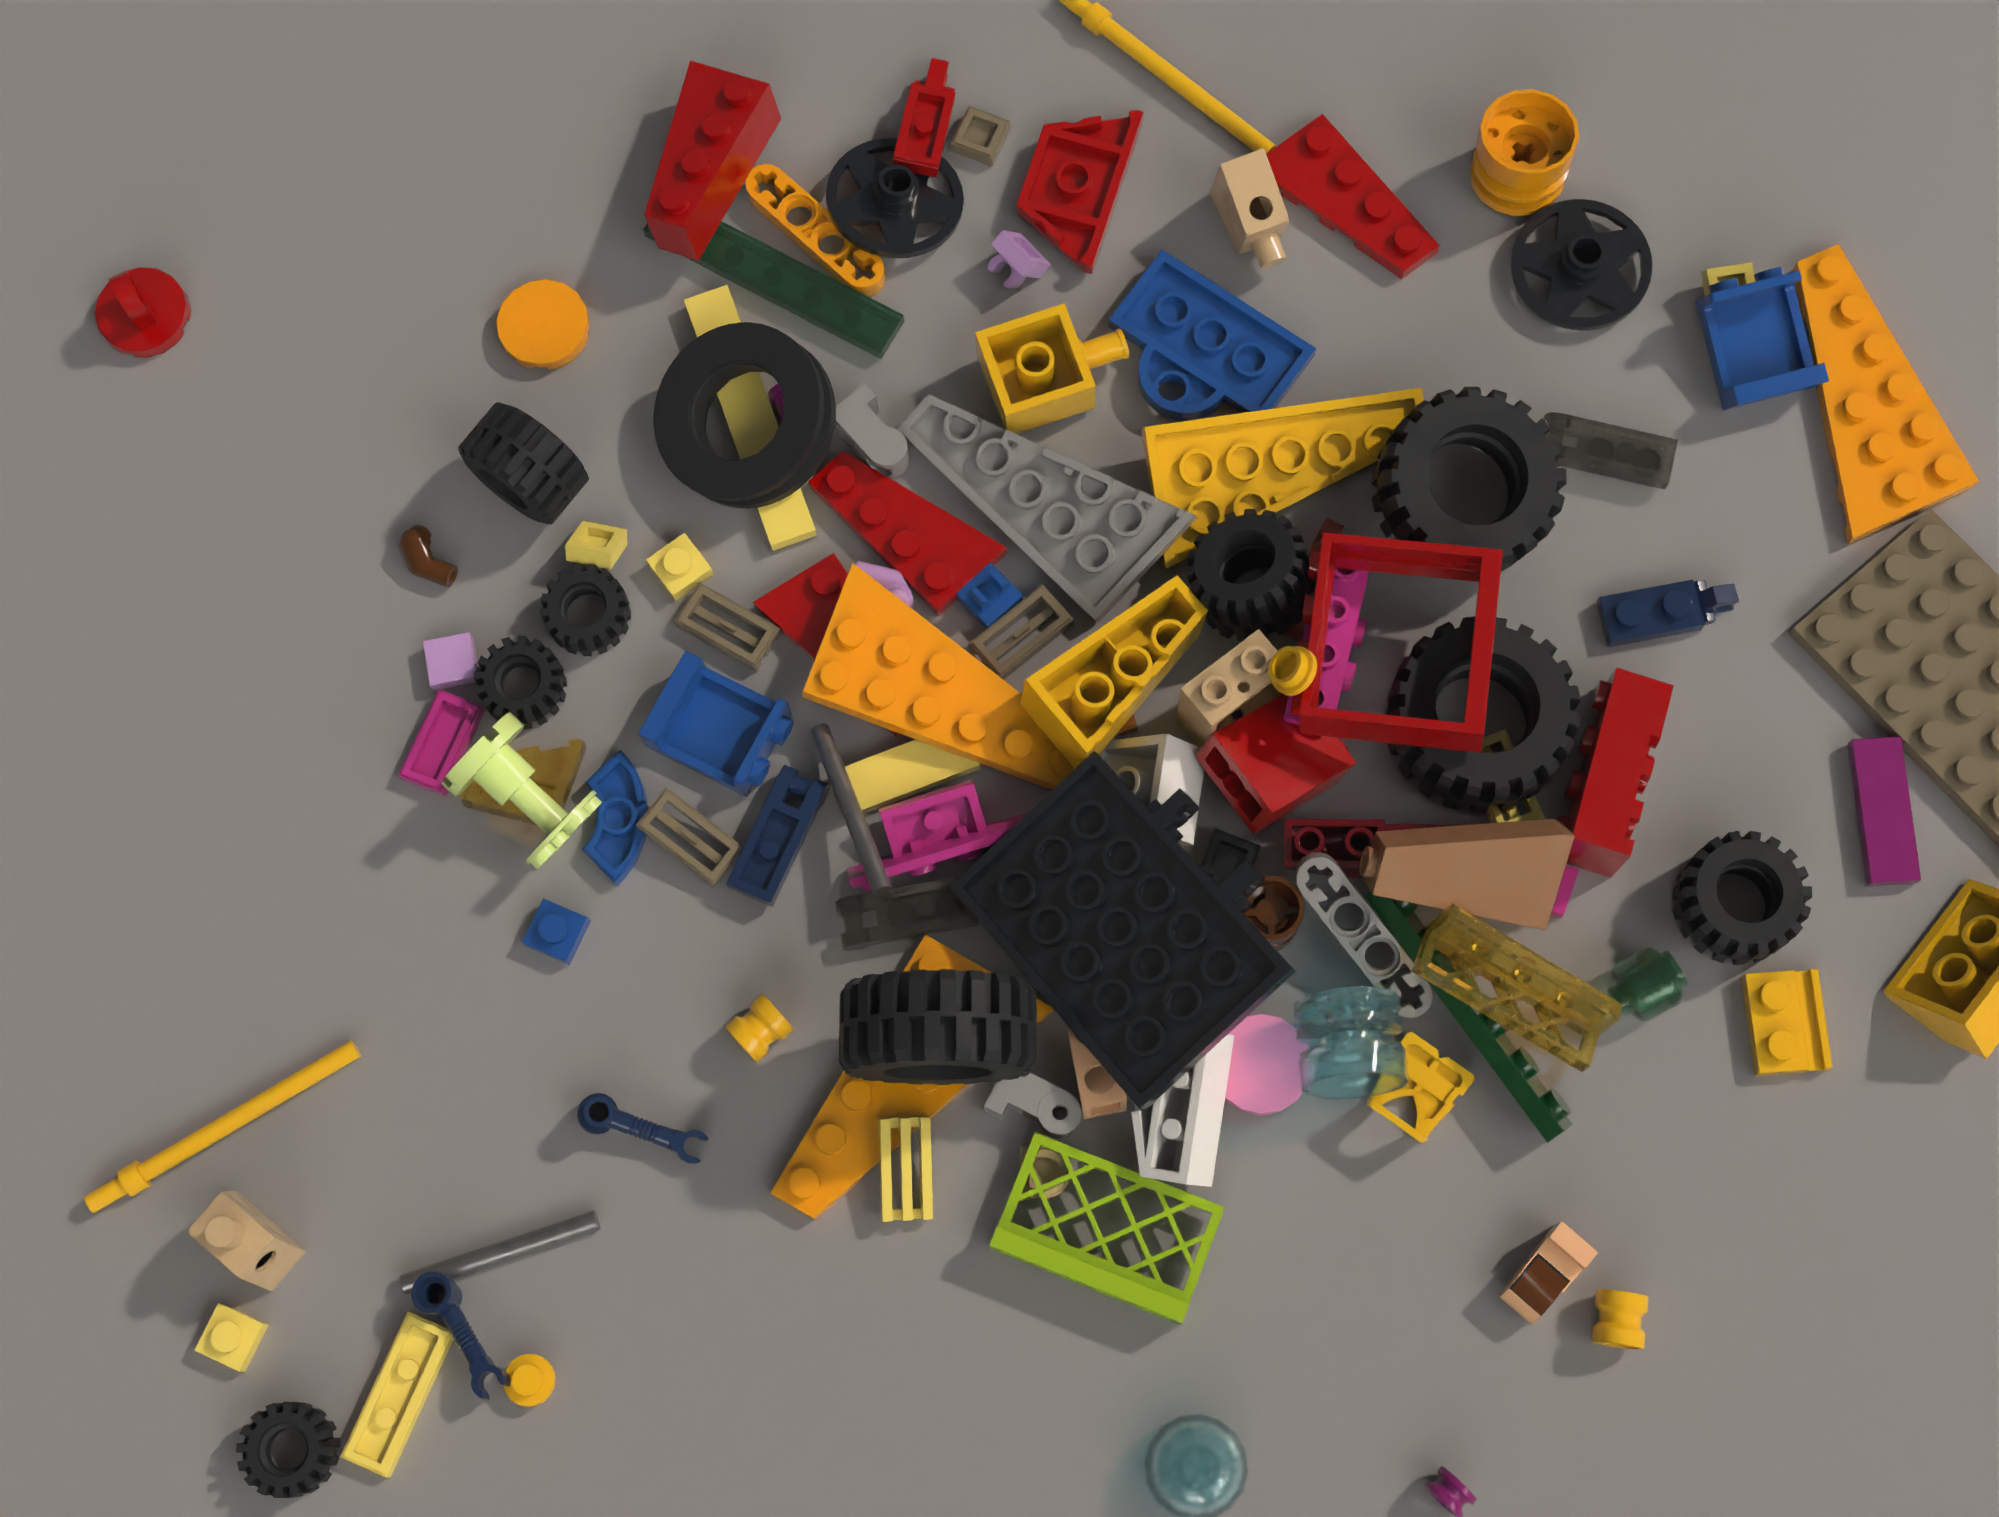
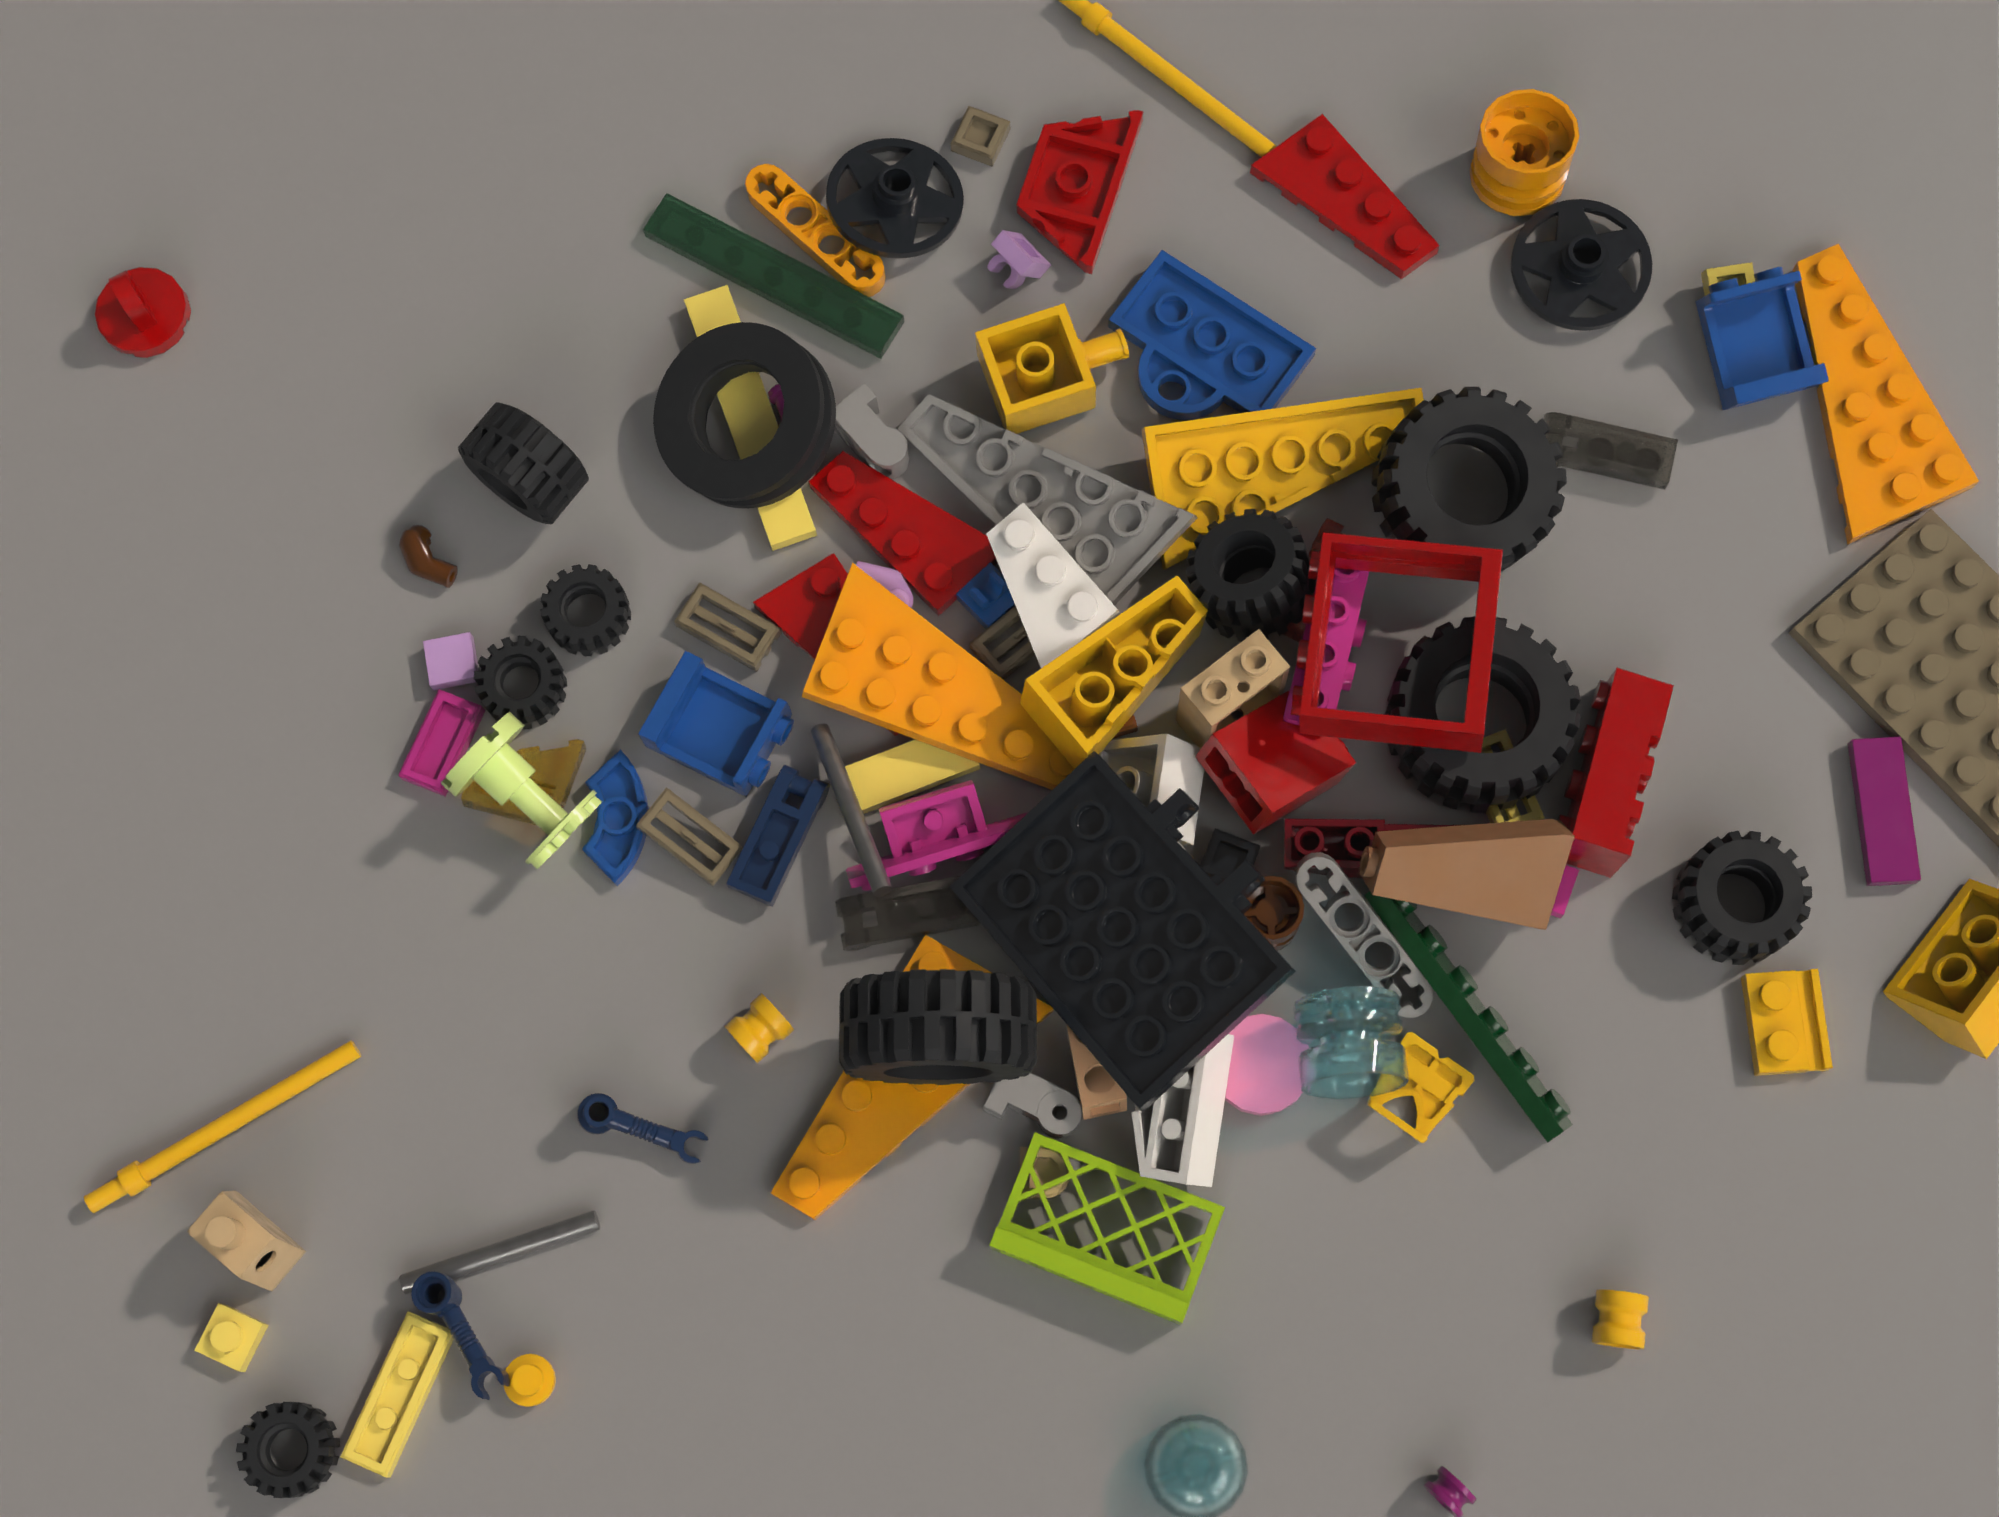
(543, 324): light orange tile -> none
(556, 931): blue plate -> none
(596, 545): light yellow plate -> none
(680, 566): light yellow plate -> none
(707, 156): red wedge -> none
(907, 1211): light yellow tile -> none
(926, 122): red hinge -> none
(1047, 586): none -> white wedge
(1252, 207): tan torso -> none
(1292, 670): yellow plate -> none
(1515, 976): clear yellow fence -> none
(1547, 1272): leg -> none
(1647, 984): clear green head -> none
(1662, 610): dark blue hinge -> none

